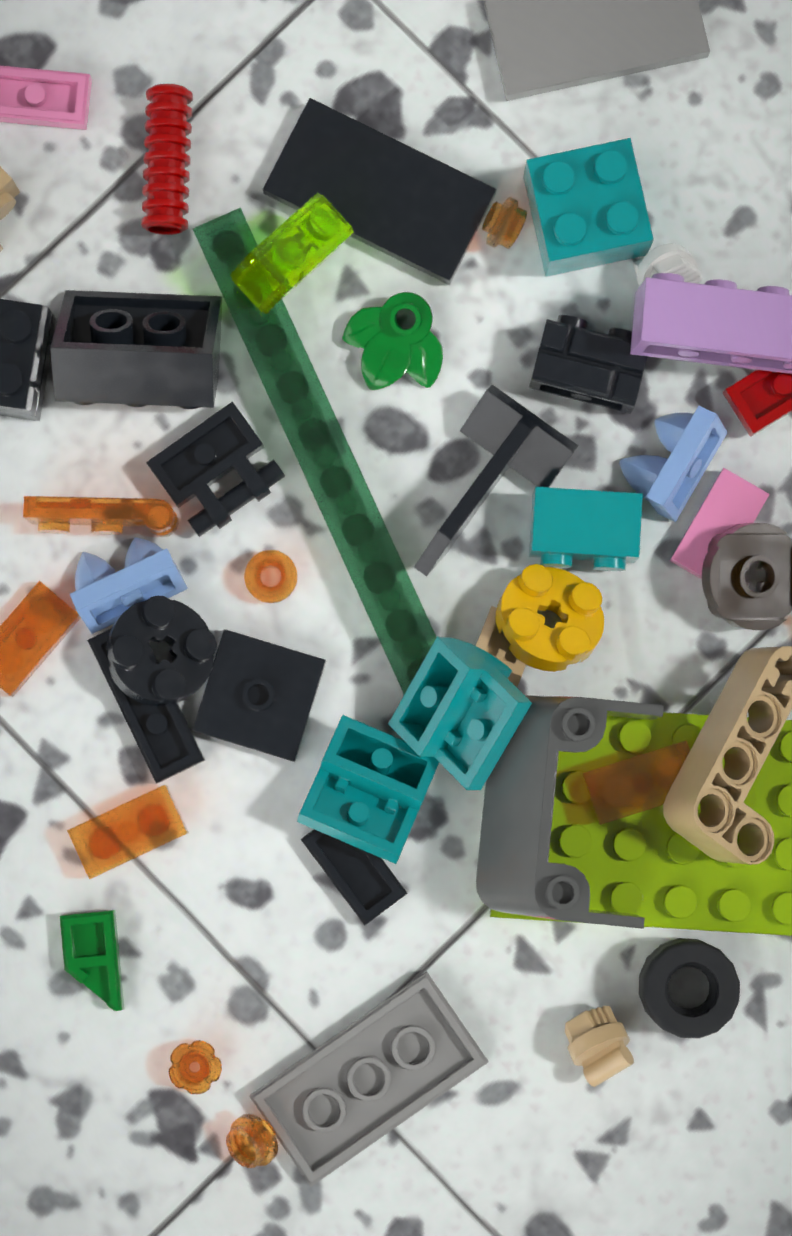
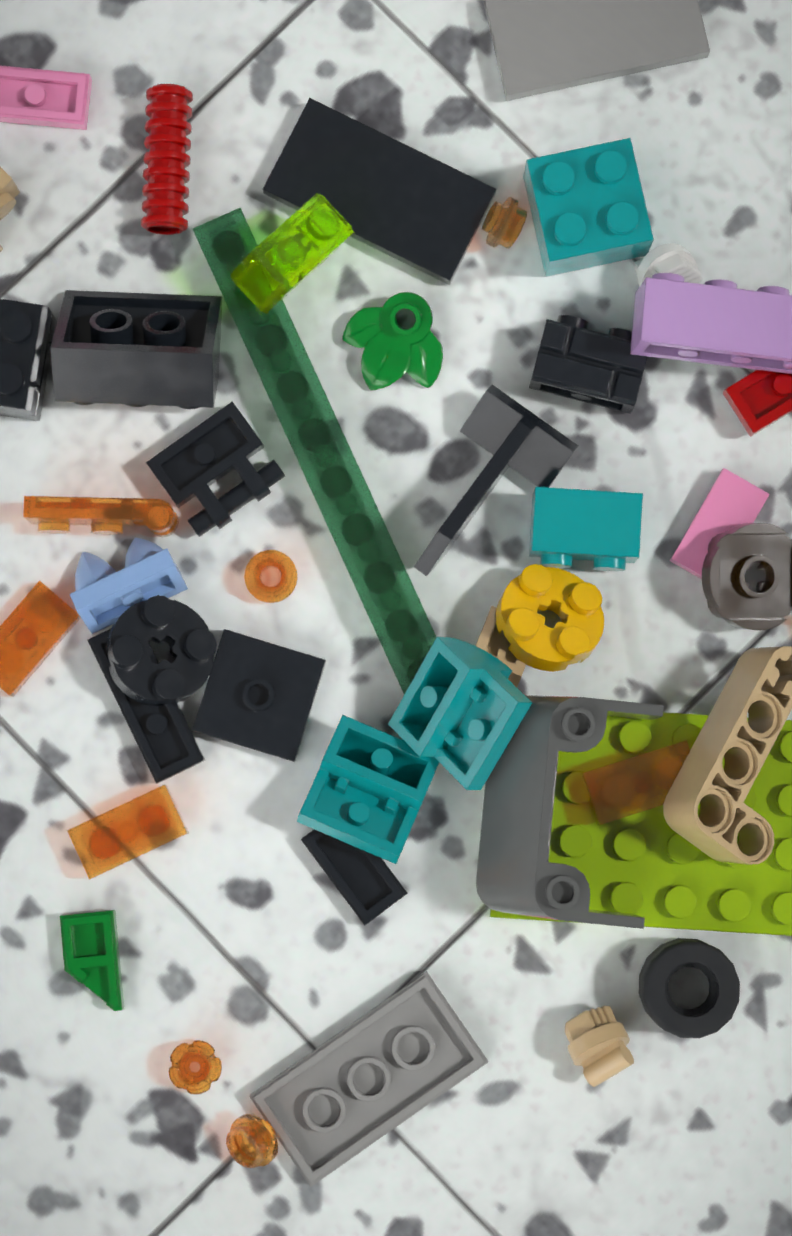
(671, 481): light blue tile -> none

